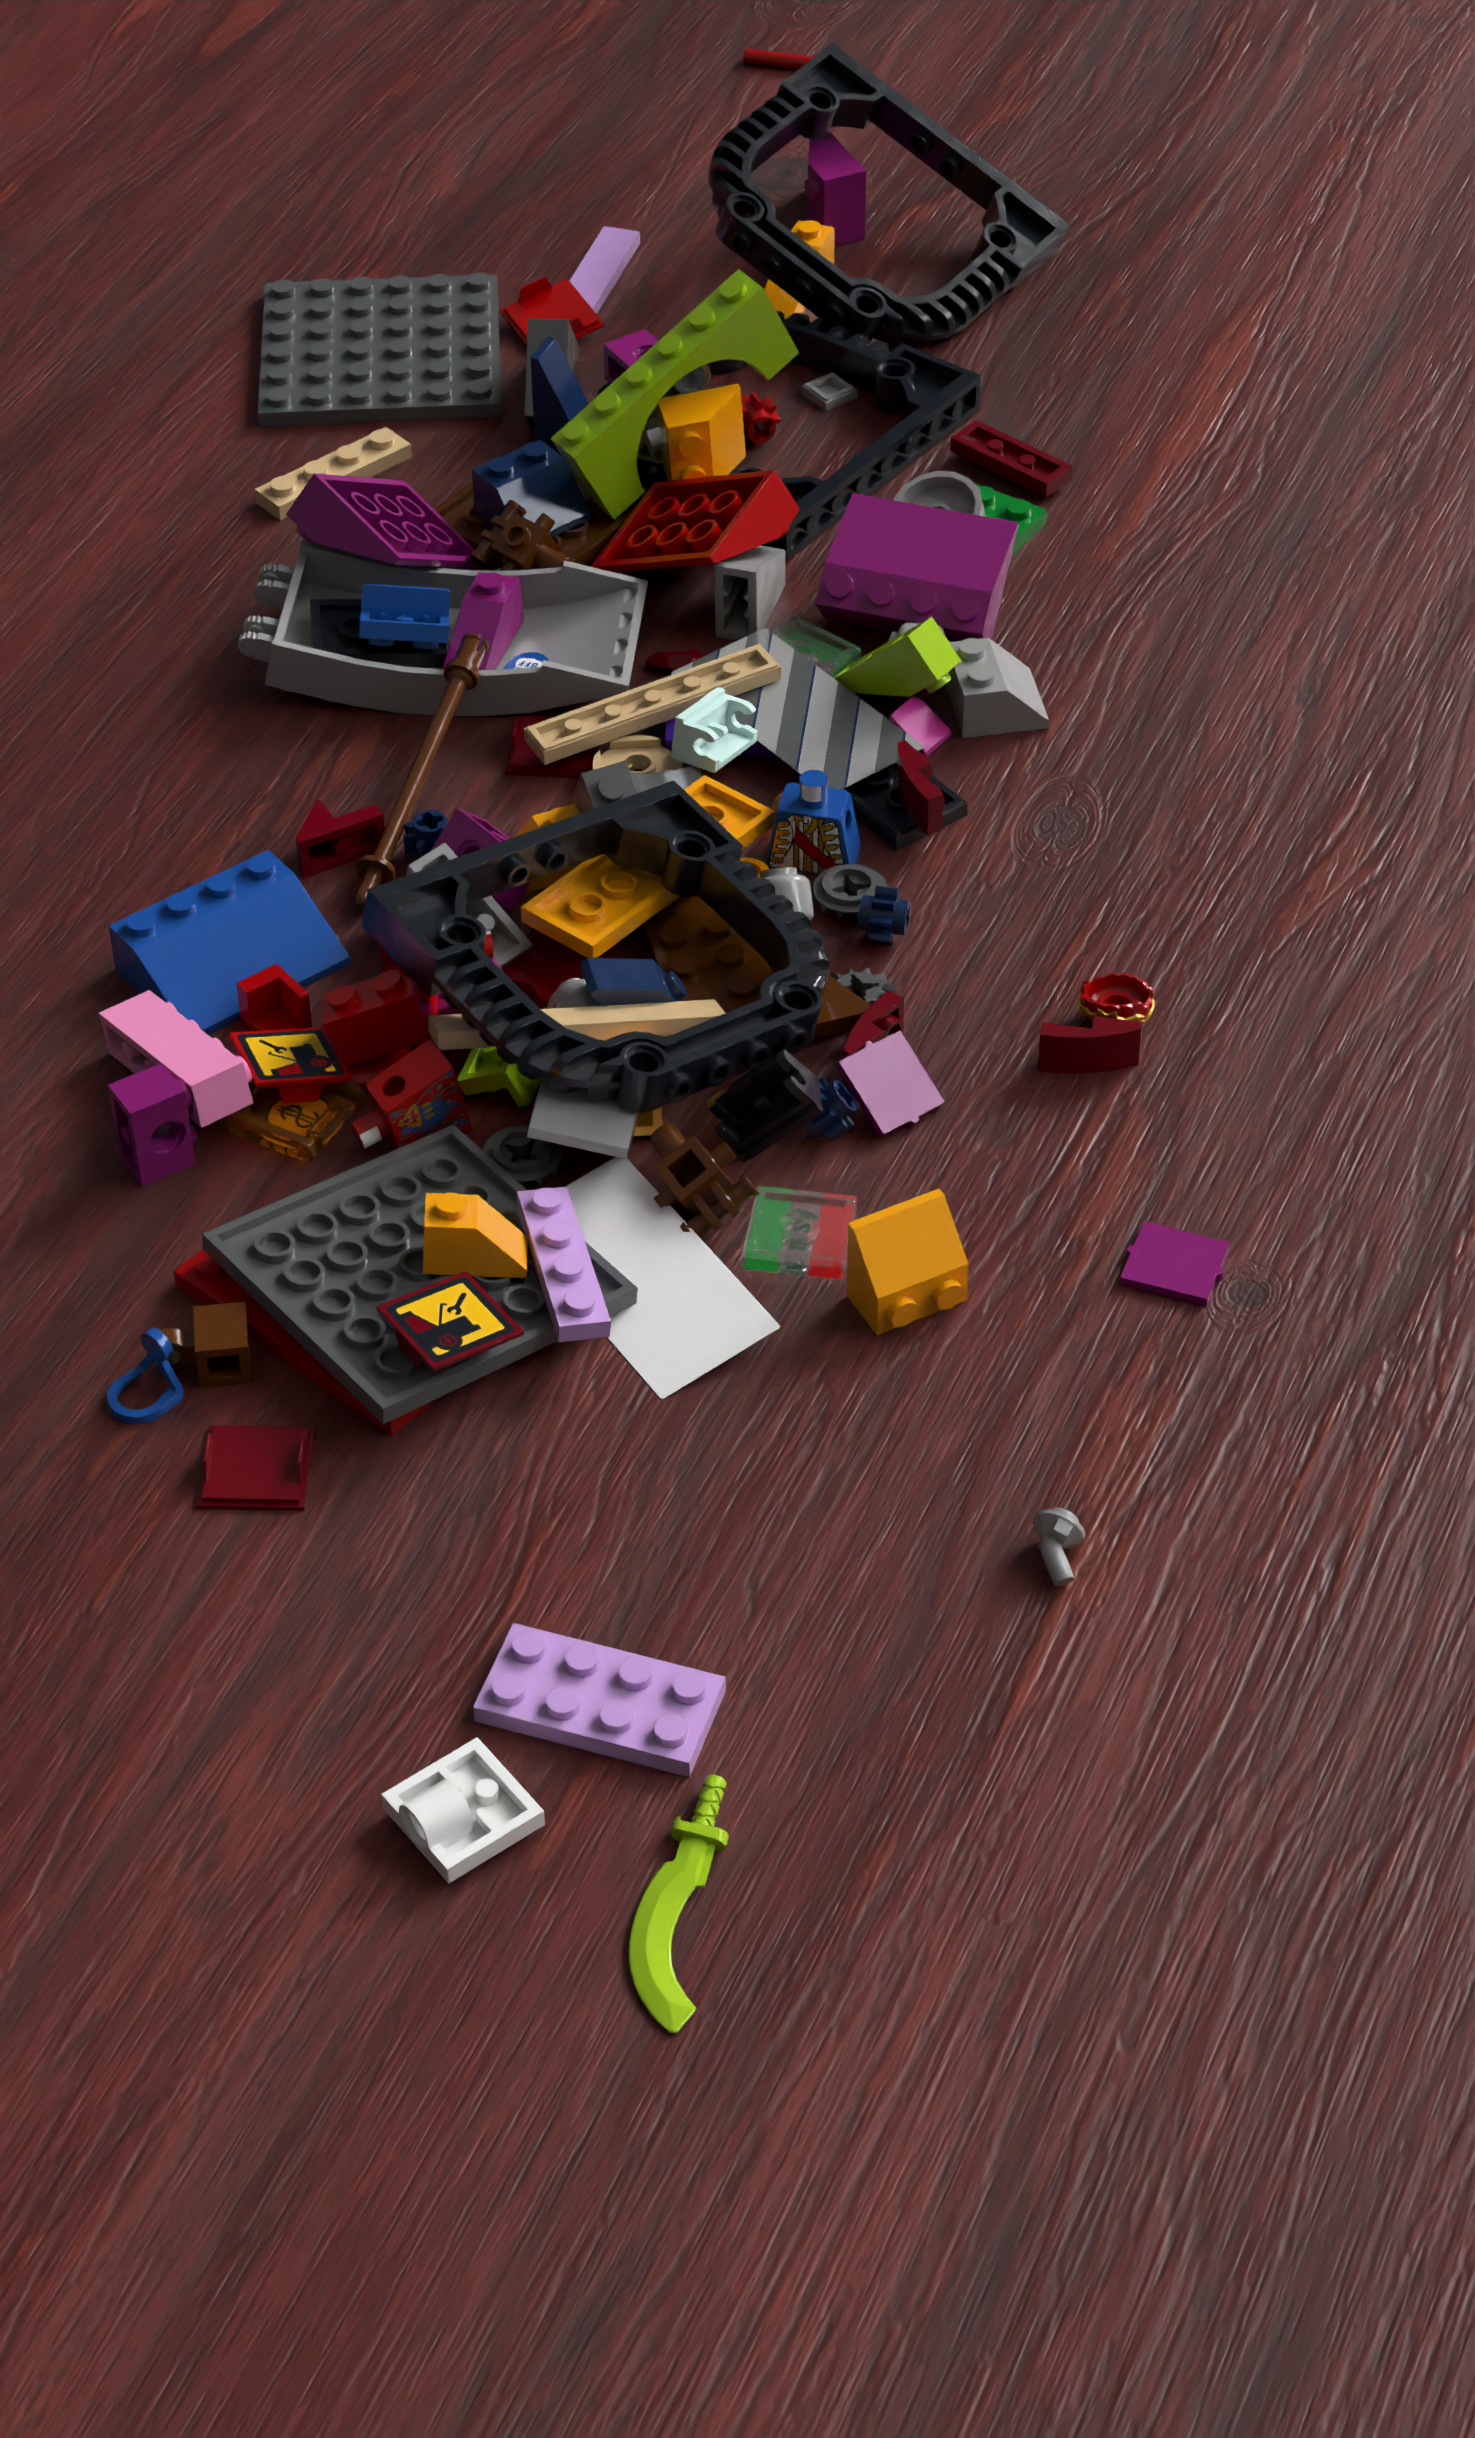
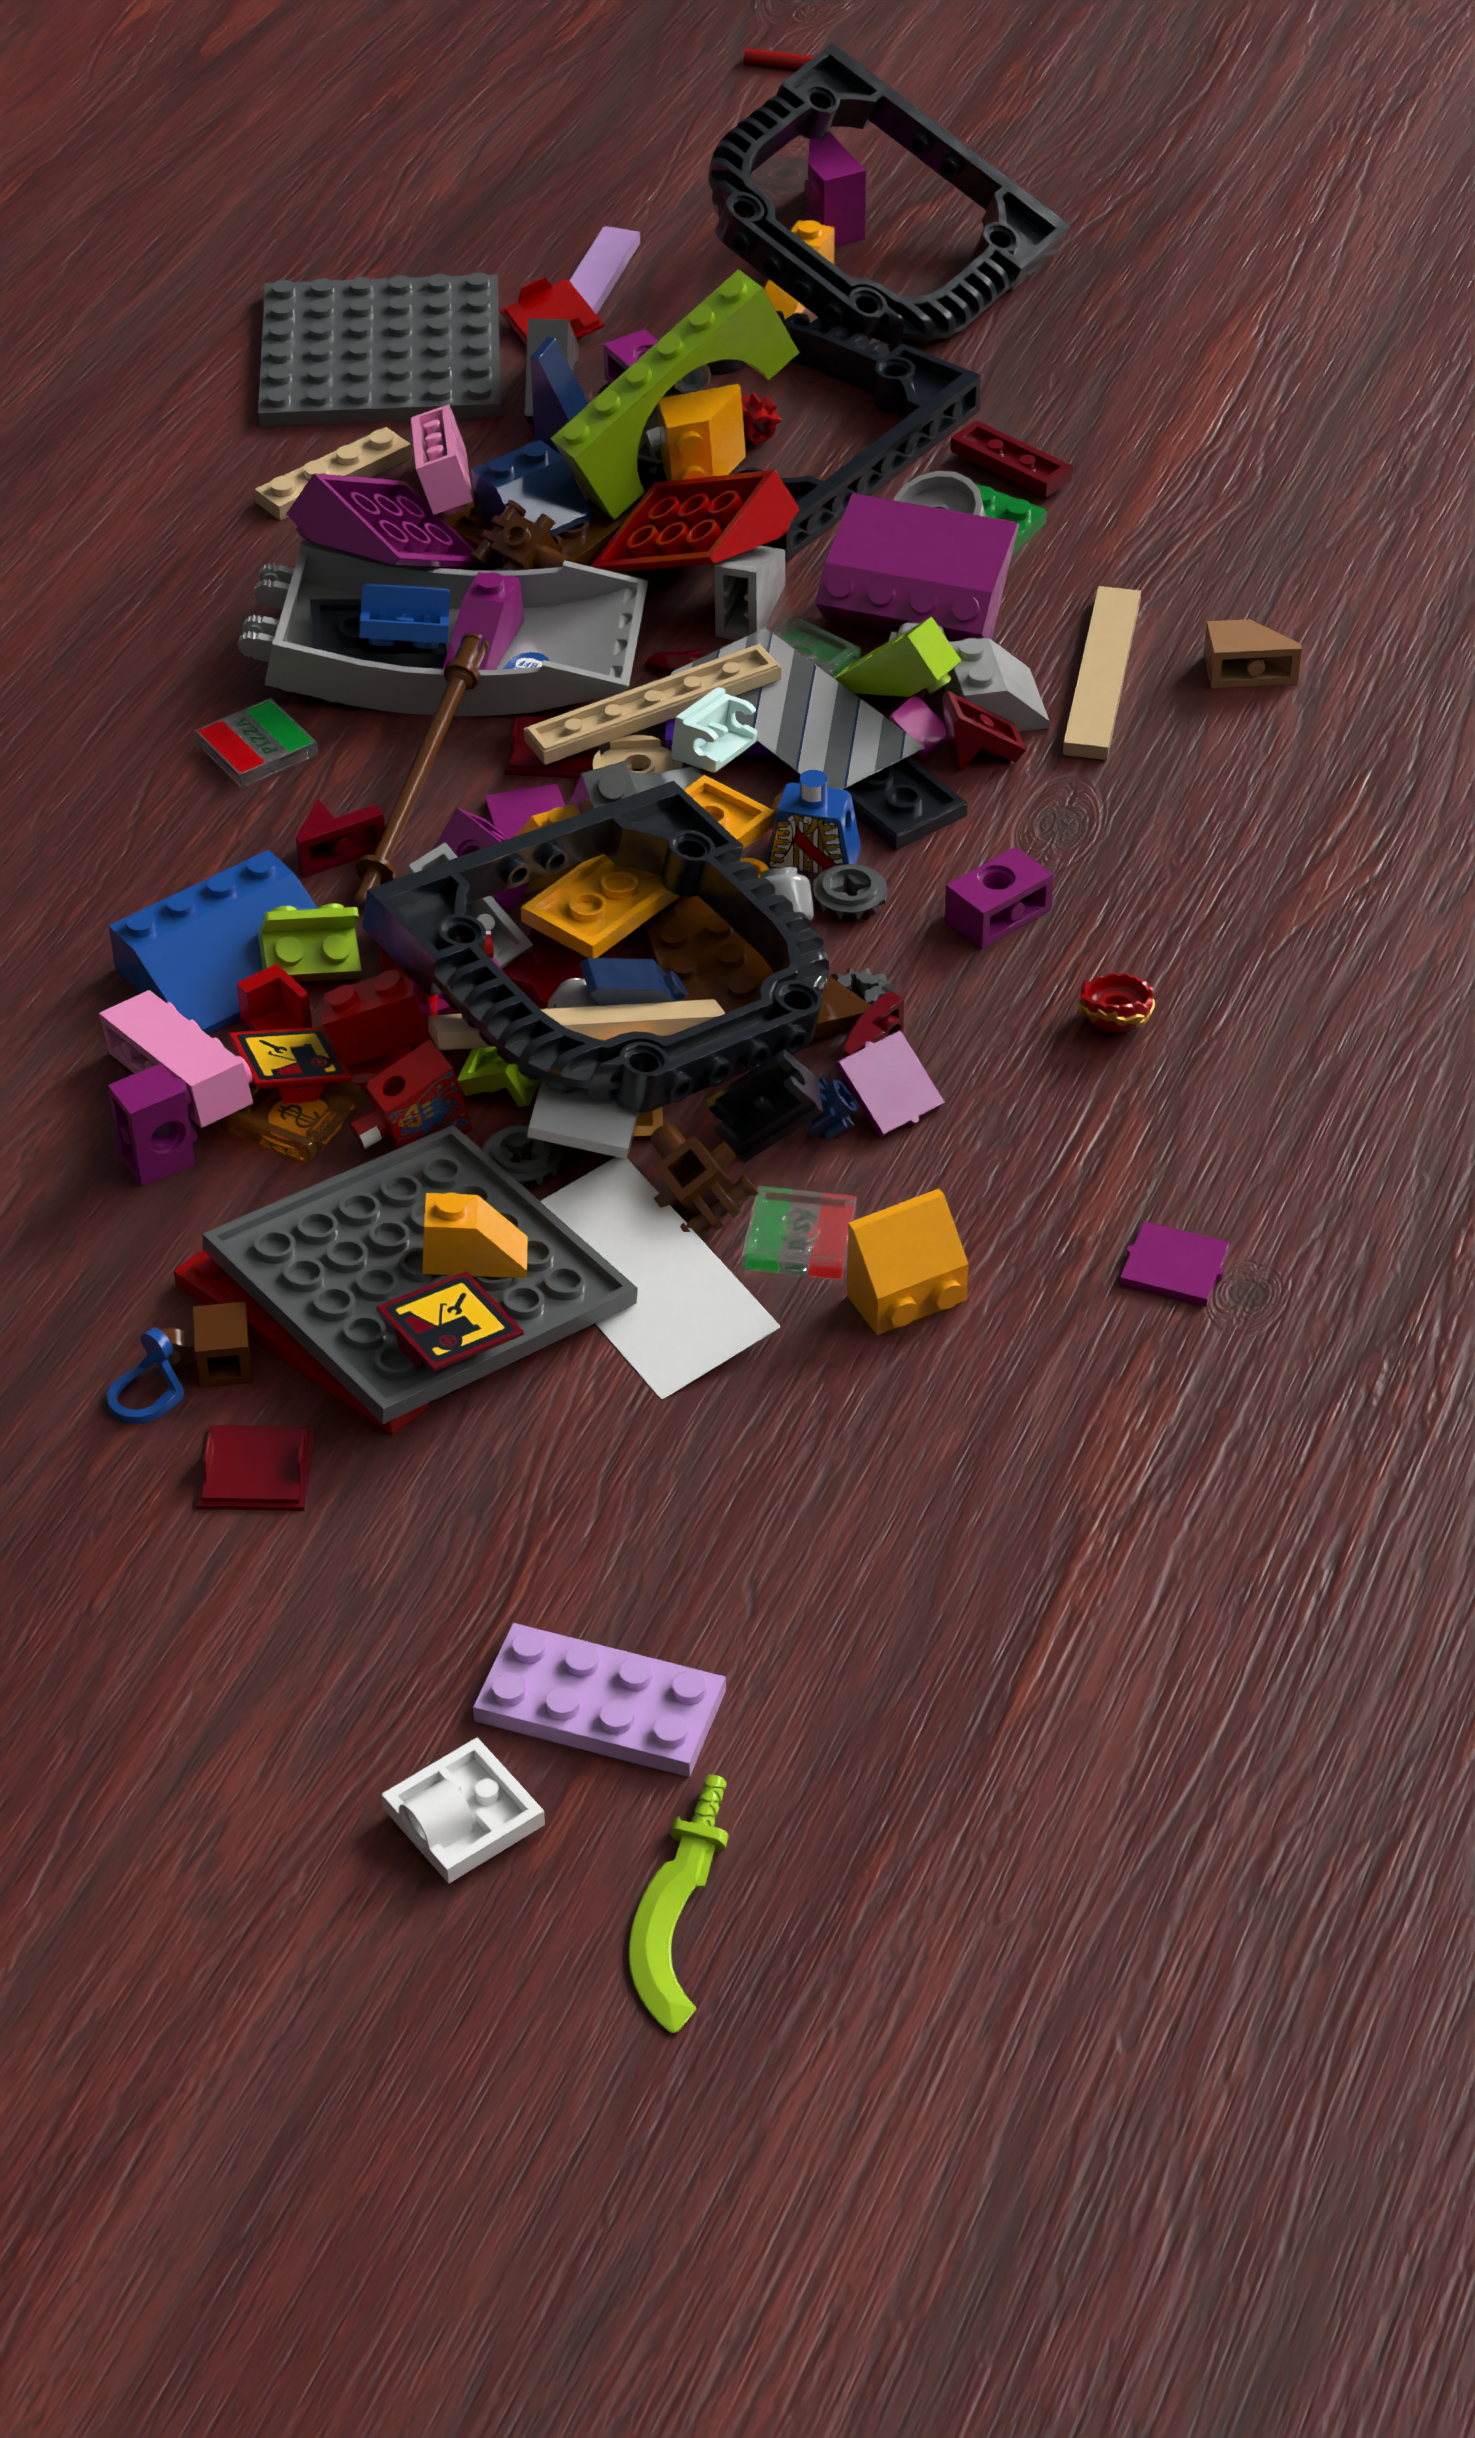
(256, 742): none -> tile
(311, 942): none -> lime bracket
(423, 832): dark blue gear -> none
(441, 460): none -> bright pink brick
(514, 808): none -> magenta piece
(563, 1264): lavender plate -> none
(829, 391): light grey tile -> none
(884, 915): dark blue gear -> none
(919, 796): dark red slope -> none
(976, 728): none -> dark red slope
(998, 897): none -> magenta brick
(1058, 1531): light grey plate -> none
(1102, 673): none -> tan tile
(1103, 1048): dark red slope -> none
(1249, 655): none -> medium nougat slope

